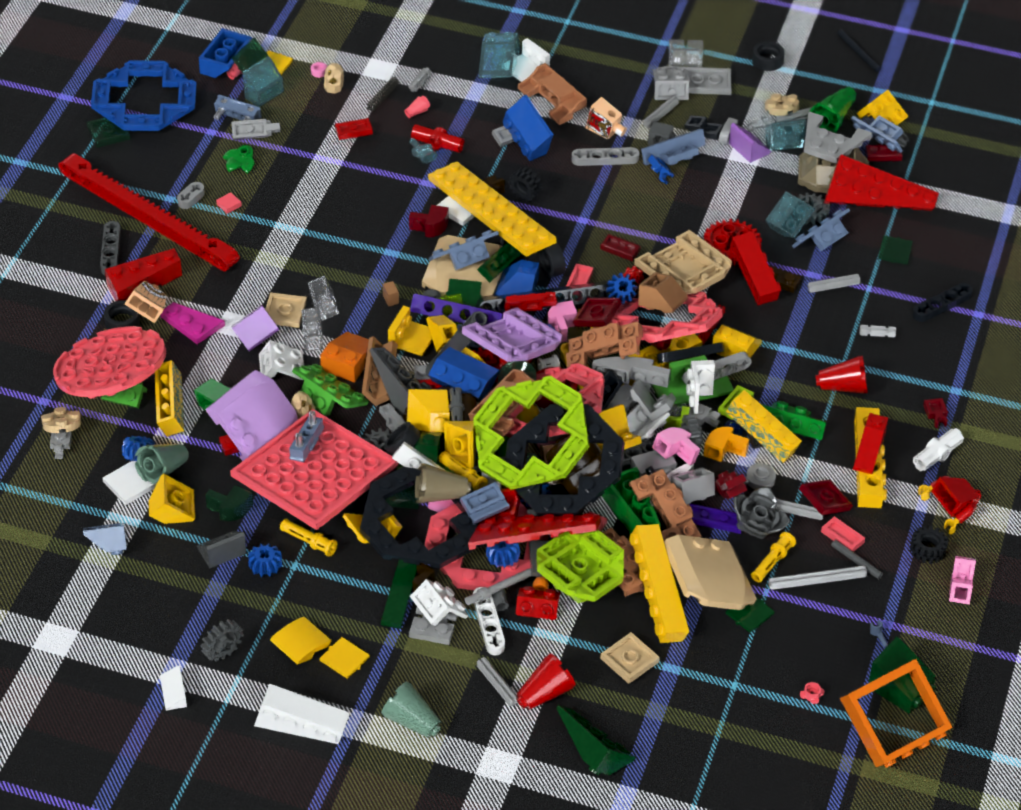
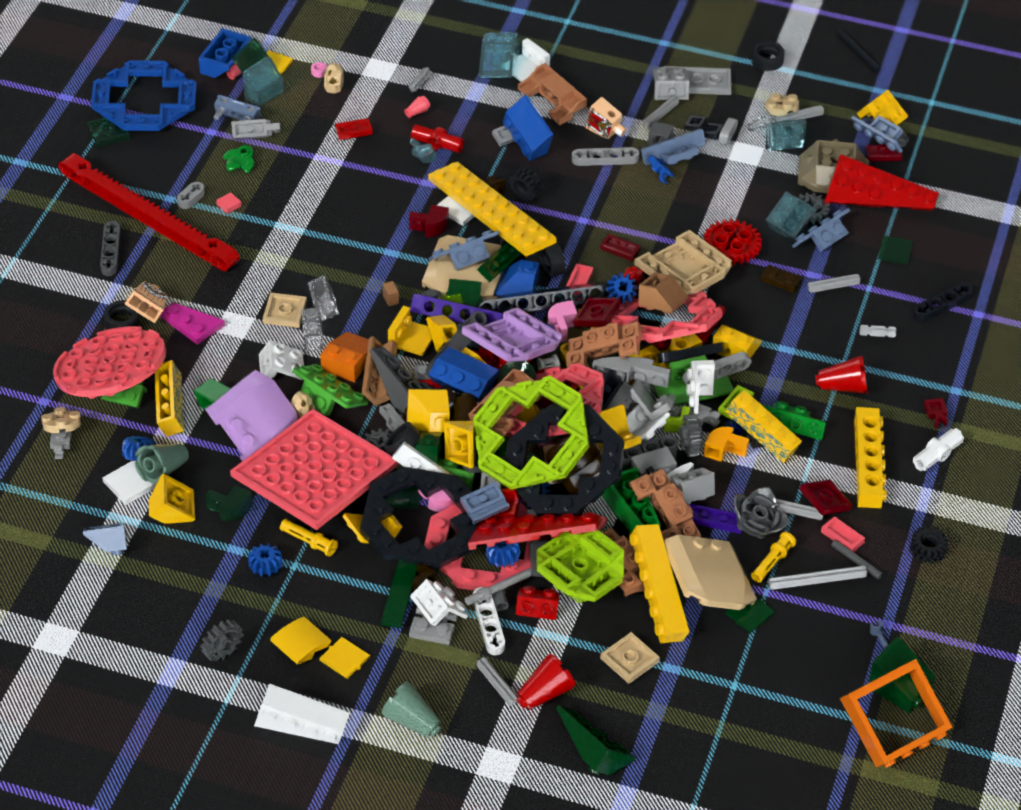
(154, 269): red wedge -> none
(173, 689): white slope -> none
(223, 548): dark grey slope -> none
(227, 445): red plate -> none
(255, 328): slope -> none
(306, 438): sand blue piece -> none
(382, 94): clear smoke axle -> none
(439, 485): dark tan cone -> none
(456, 406): dark grey pin -> none
(458, 468): yellow pin -> none
(531, 301): red hinge -> none
(541, 583): orange hinge -> none
(676, 441): bright pink brick -> none
(688, 56): clear piece -> none
(730, 484): dark red slope -> none
(747, 144): medium lavender slope -> none
(755, 268): red brick -> none
(760, 476): light grey piece -> none
(814, 688): coral plate -> none
(829, 145): light grey wing -> none
(835, 108): green cone -> none
(871, 443): red slope -> none
(955, 496): red torso -> none
(962, 580): bright pink brick -> none

